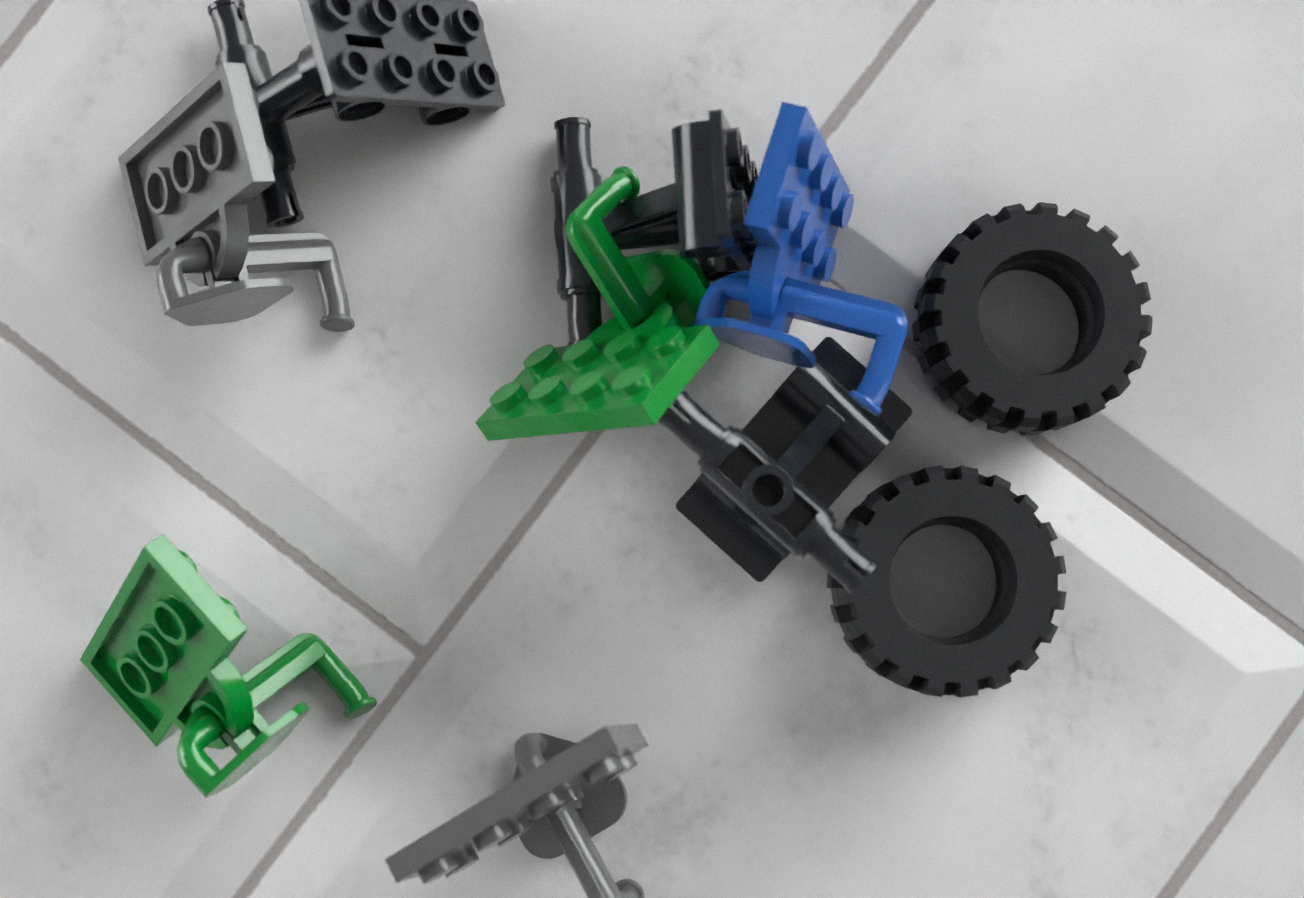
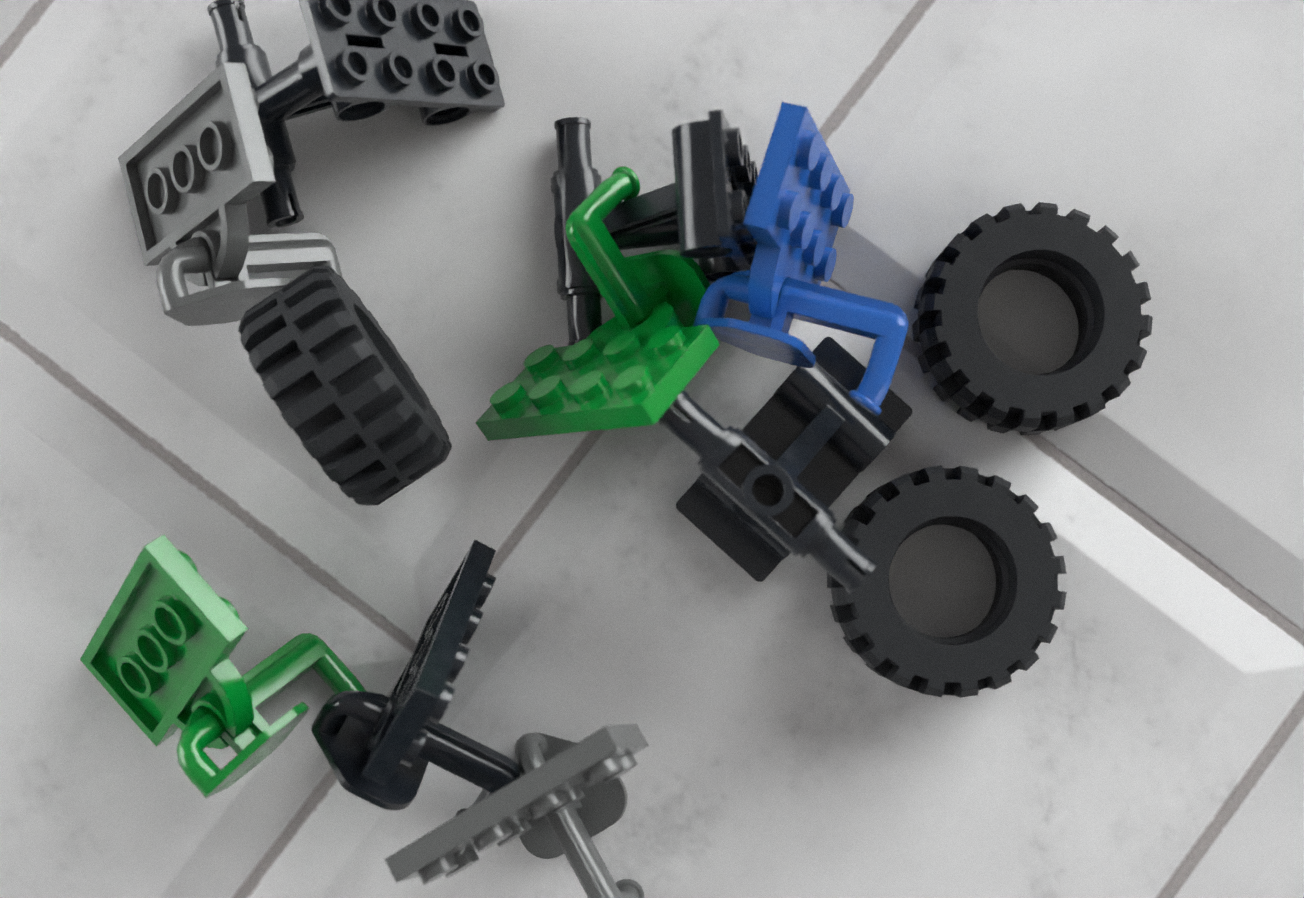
(343, 387): none -> black tyre
(385, 742): none -> black plate

